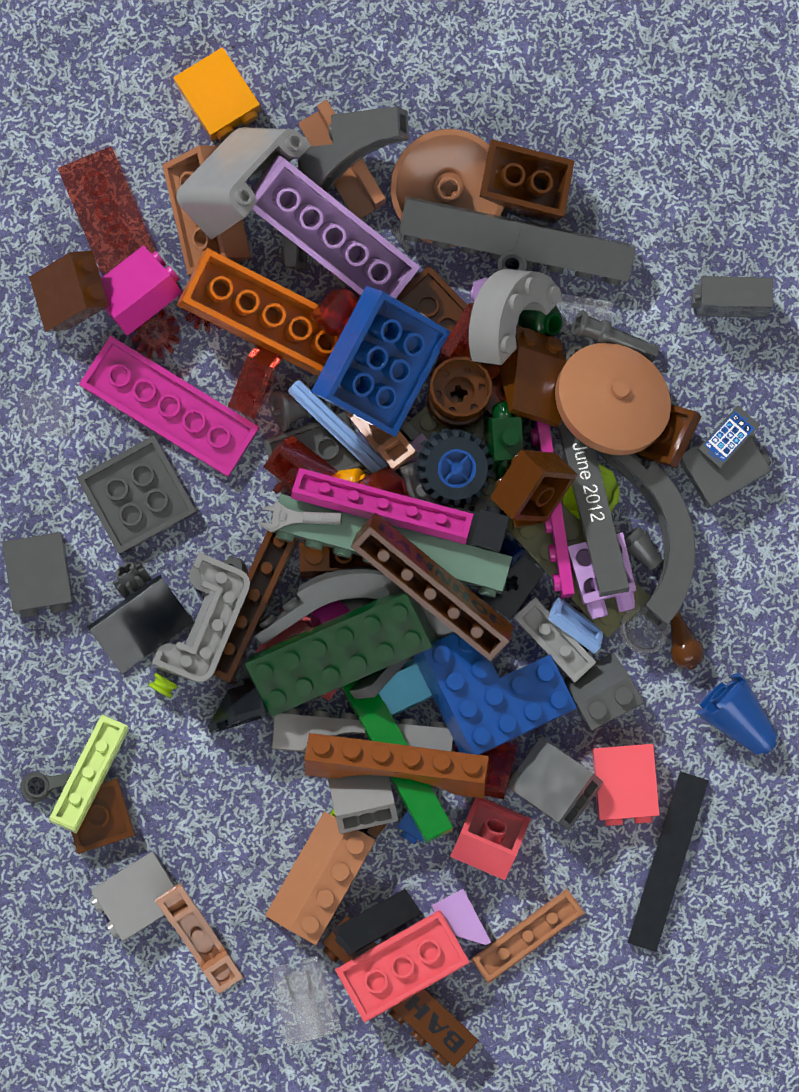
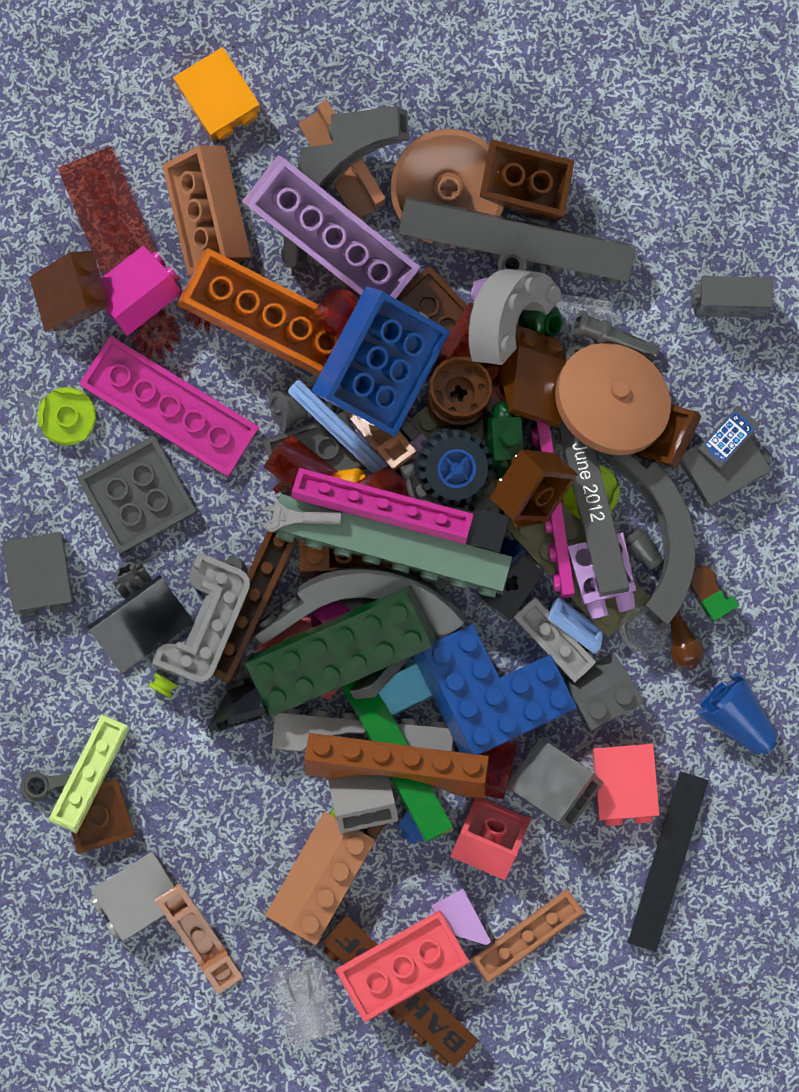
(68, 425): none -> lime tile
(217, 189): light grey windscreen -> none
(255, 381): clear red brick -> none
(377, 922): black tile -> none
(432, 586): reddish brown brick -> none
(709, 595): none -> leg

